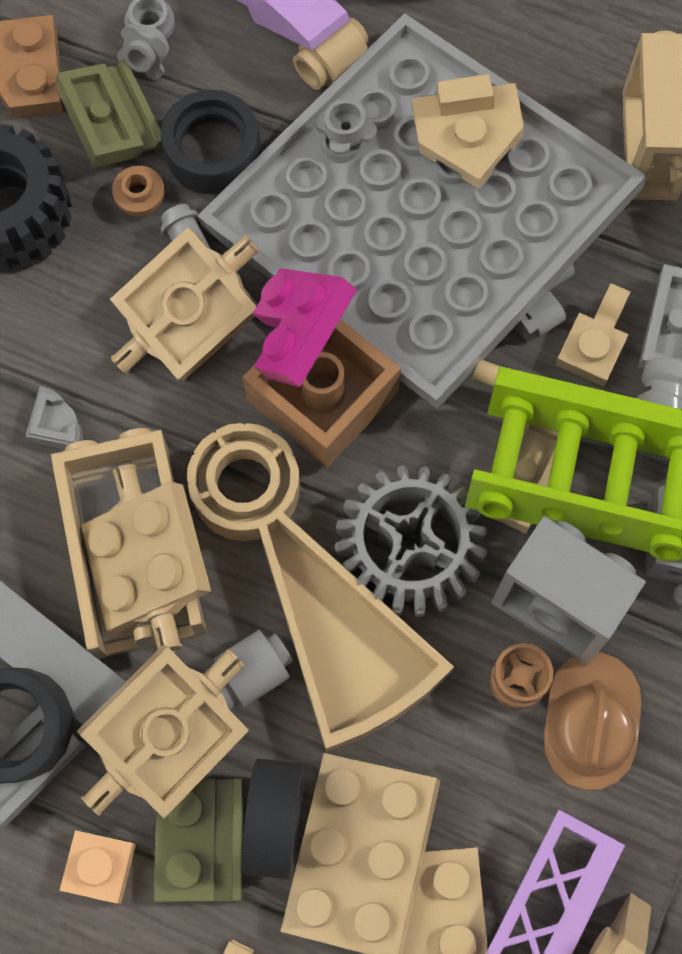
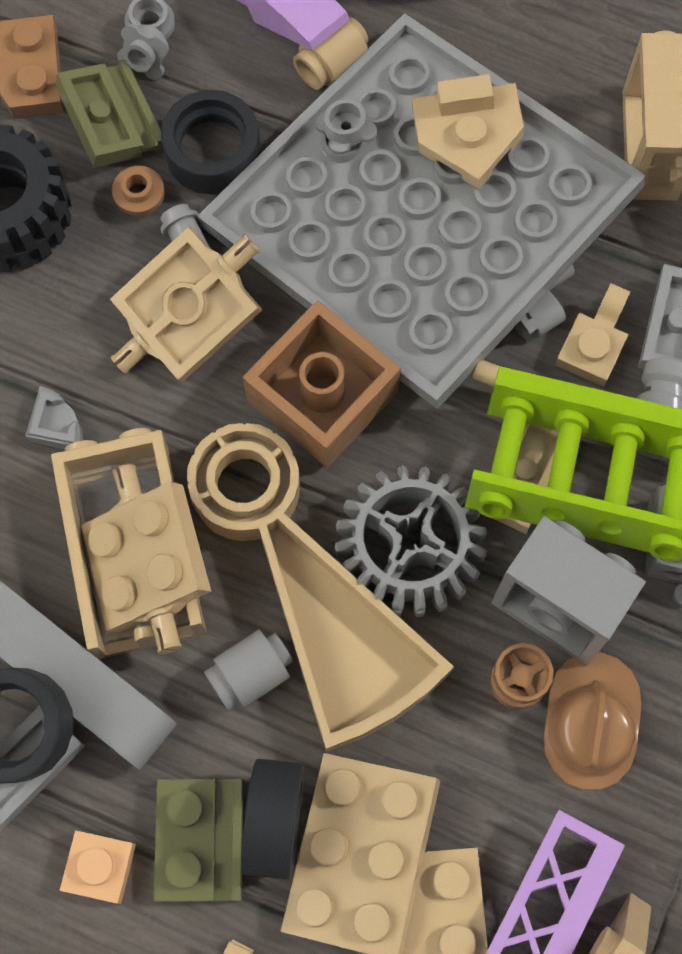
(162, 731): tan plate -> none
(305, 313): dark pink plate -> none

